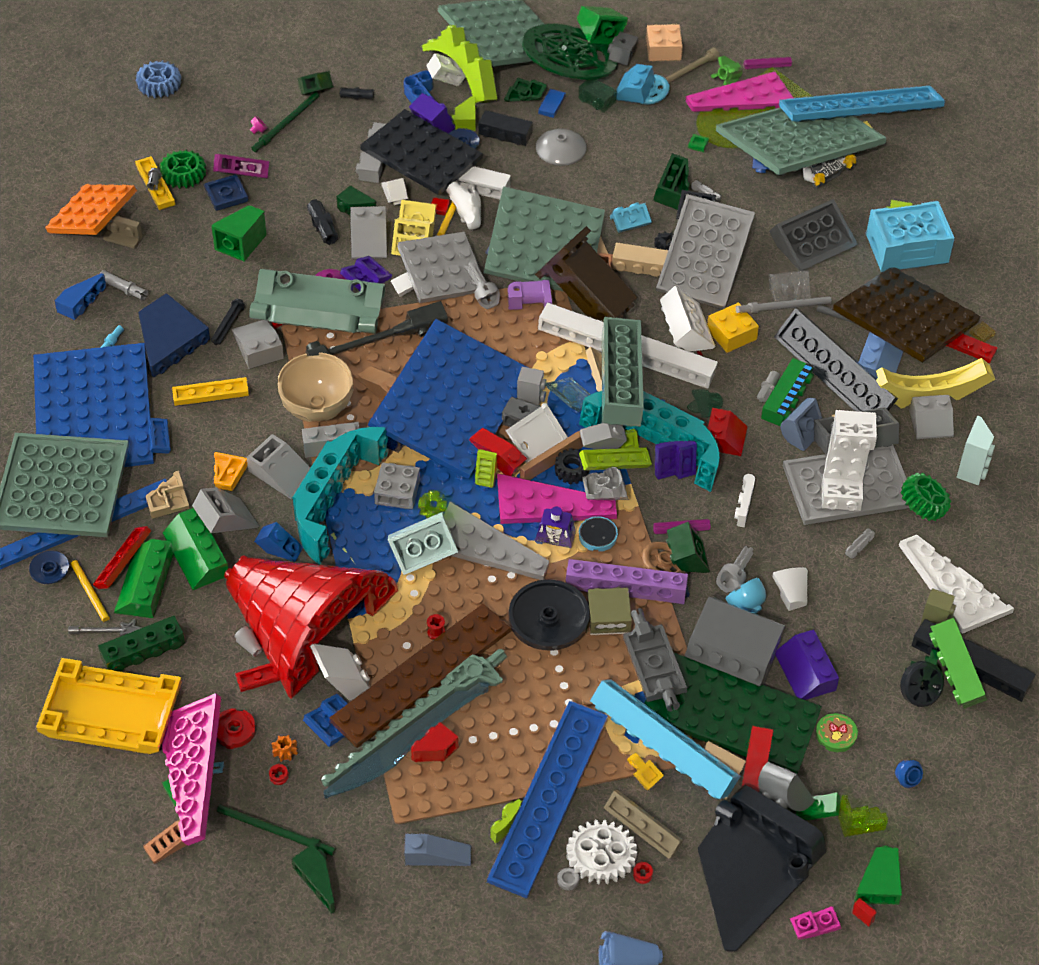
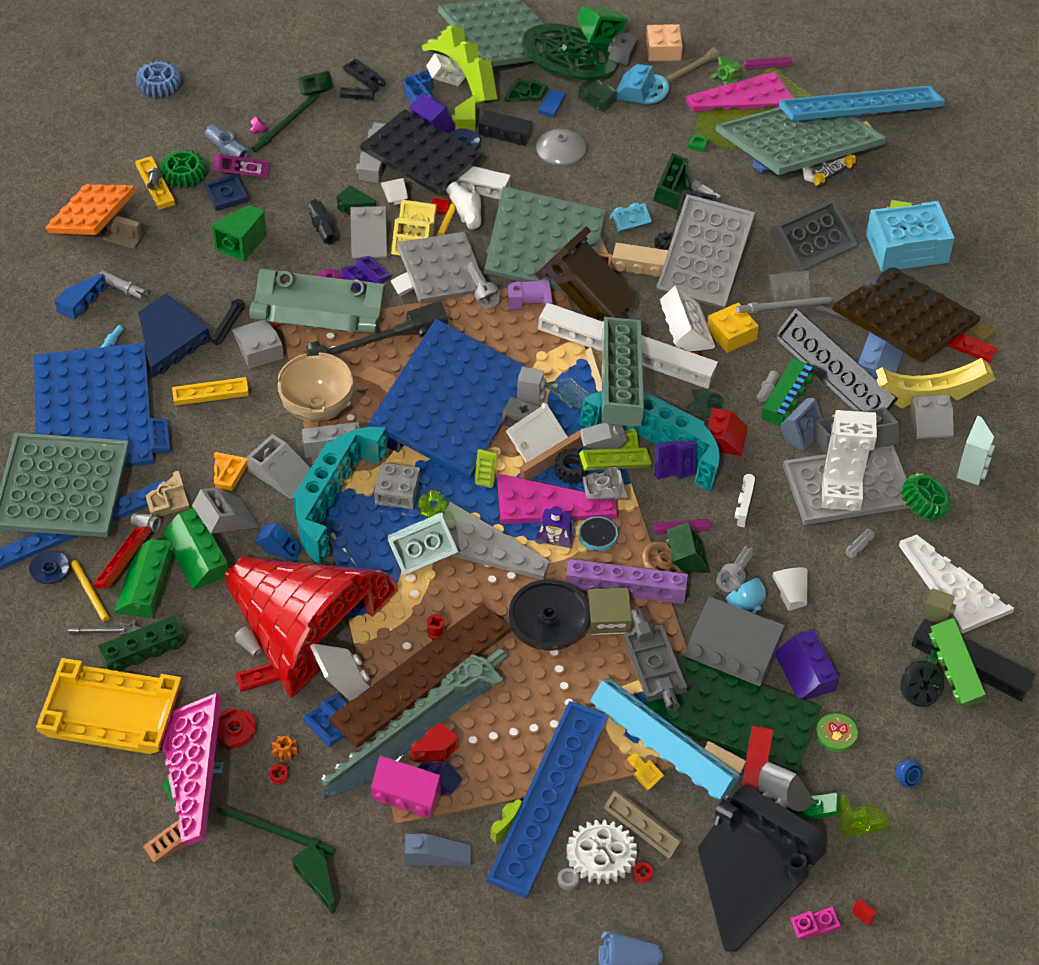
(150, 520): none -> light grey cone
(226, 142): none -> sand blue piece
(364, 74): none -> black hinge
(406, 787): none -> dark pink slope
(448, 775): none -> clear blue slope
(508, 456): red slope -> none
(882, 878): green slope -> none

